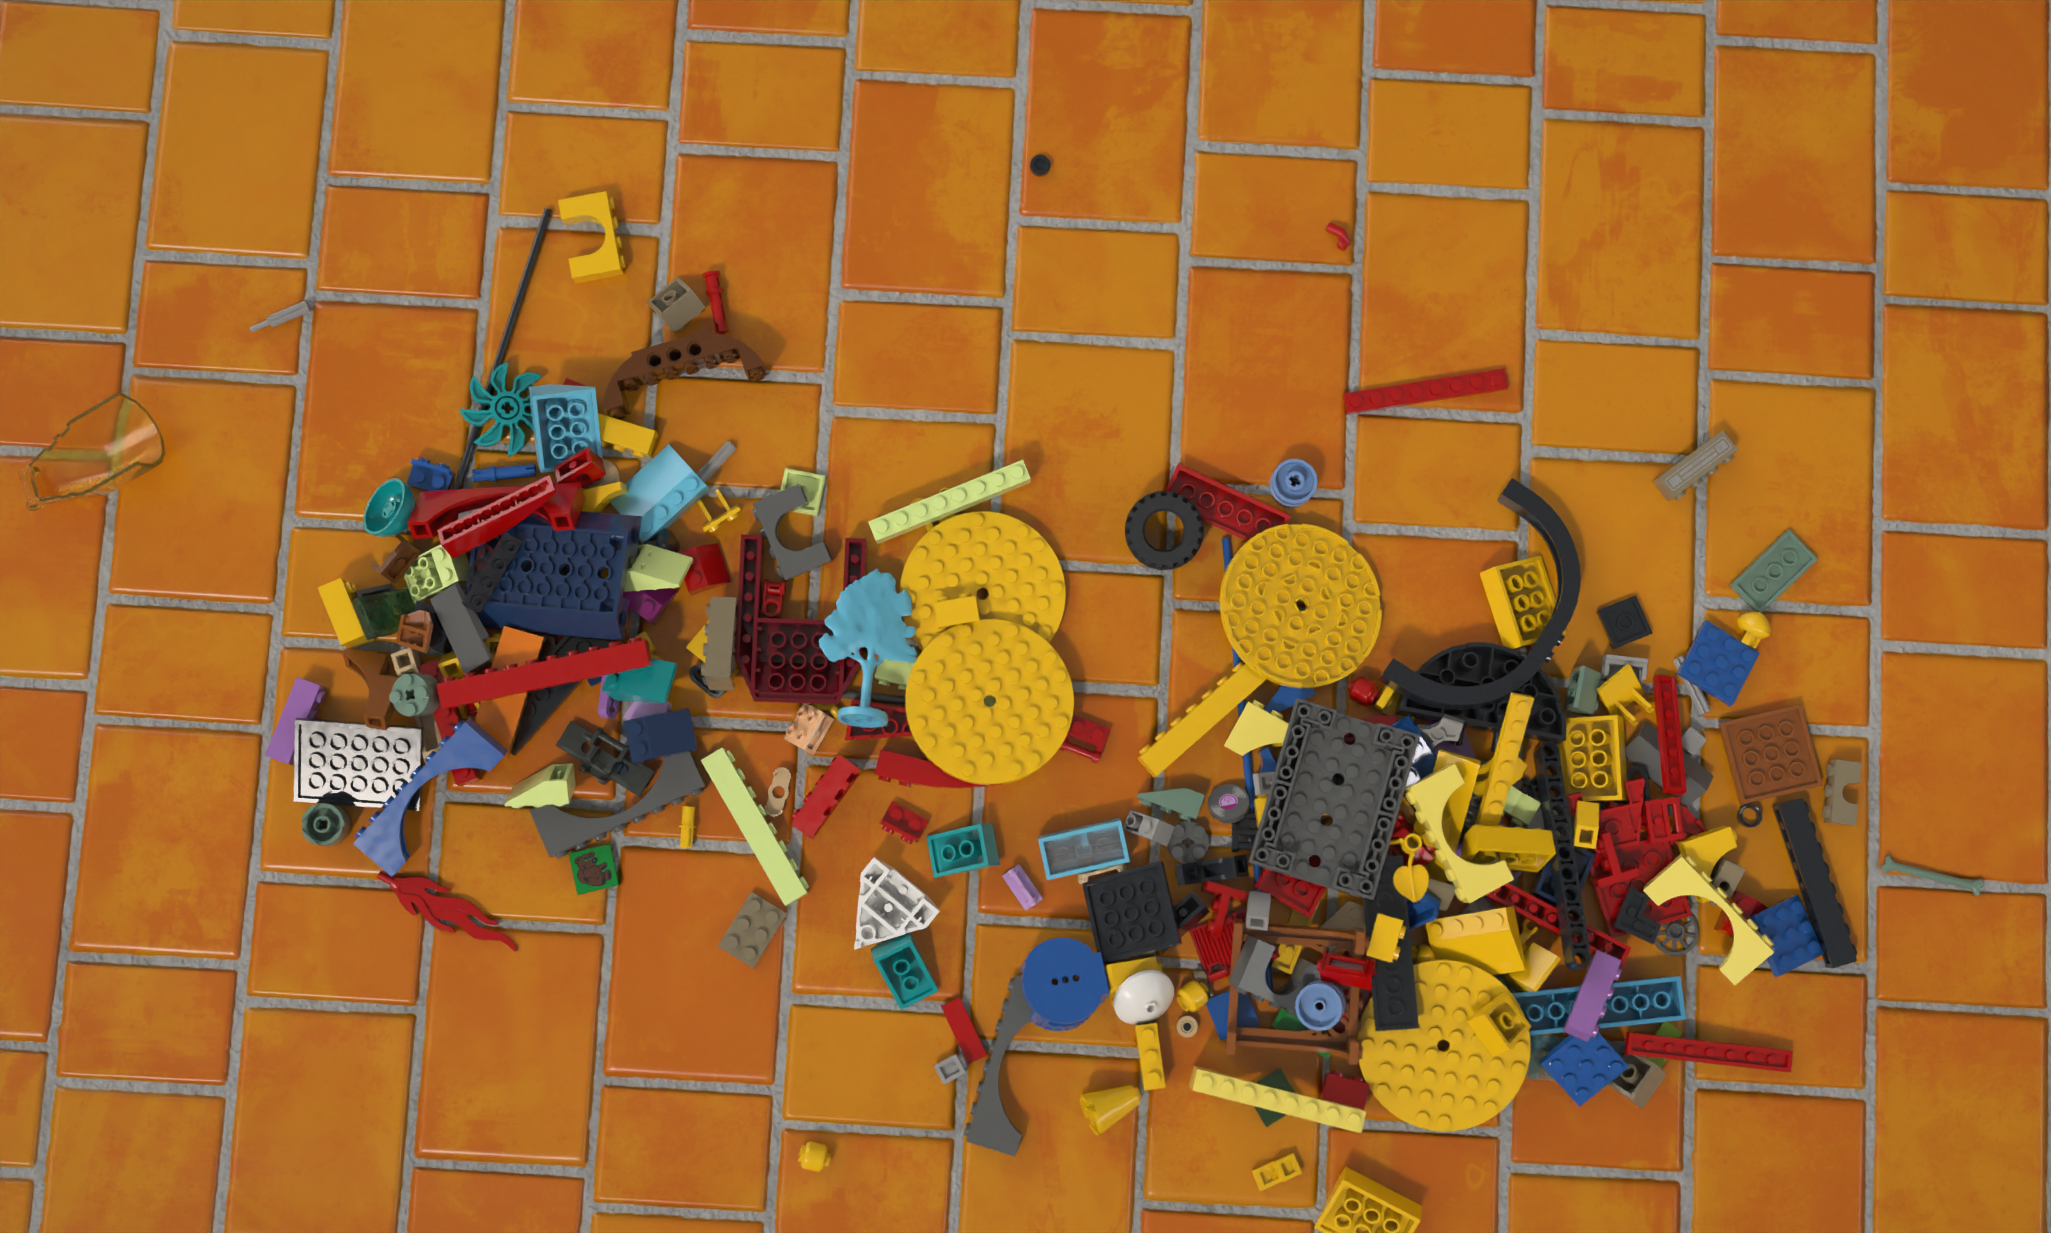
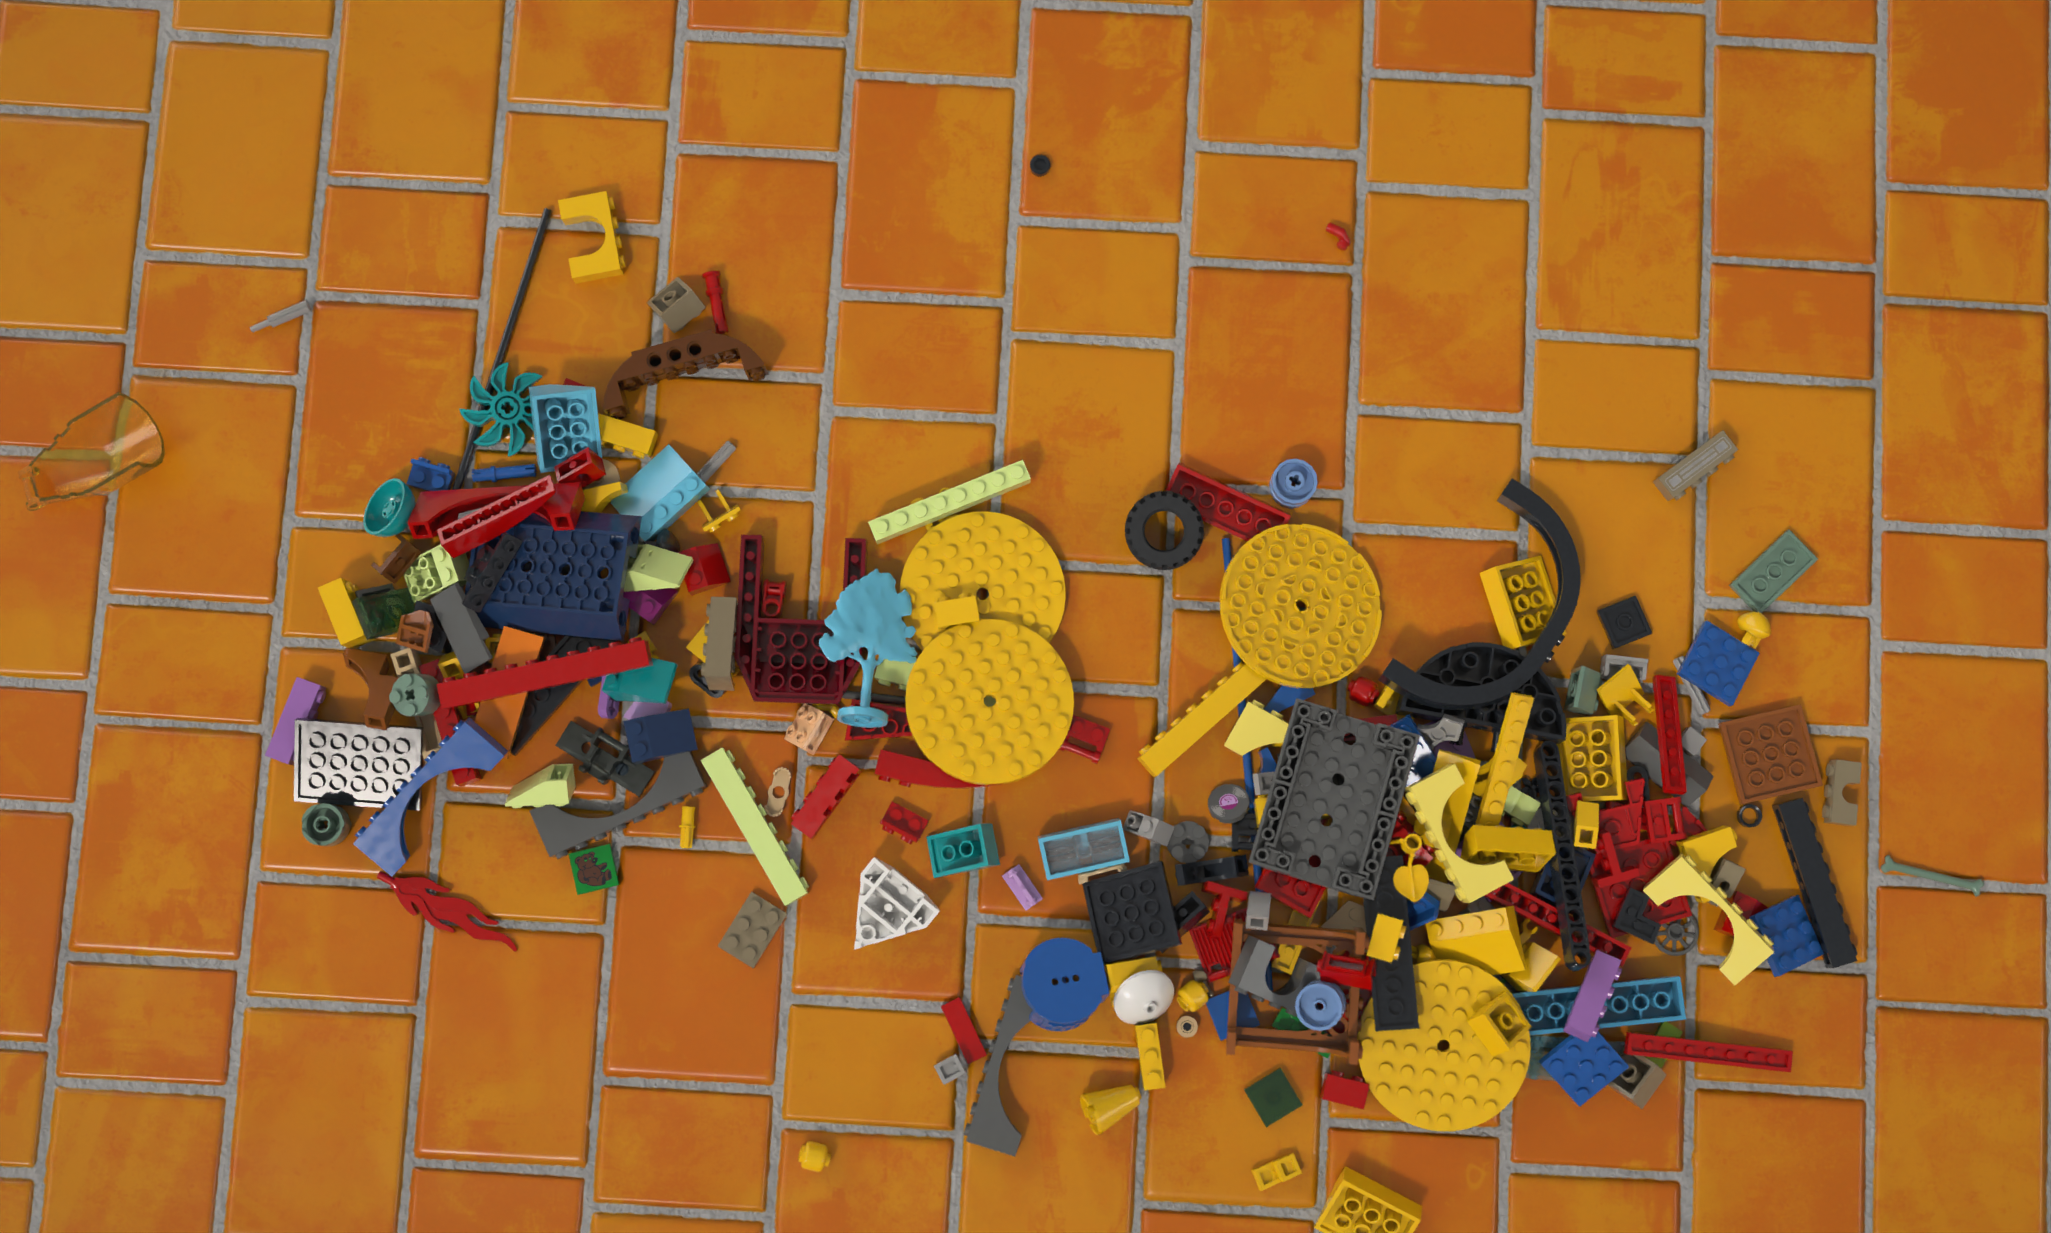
(770, 513): dark grey arch -> none
(812, 485): yellowish green tile -> none
(904, 970): teal slope -> none
(1181, 800): sand green slope -> none
(1277, 1100): light yellow arch -> none
(1425, 391): red plate -> none

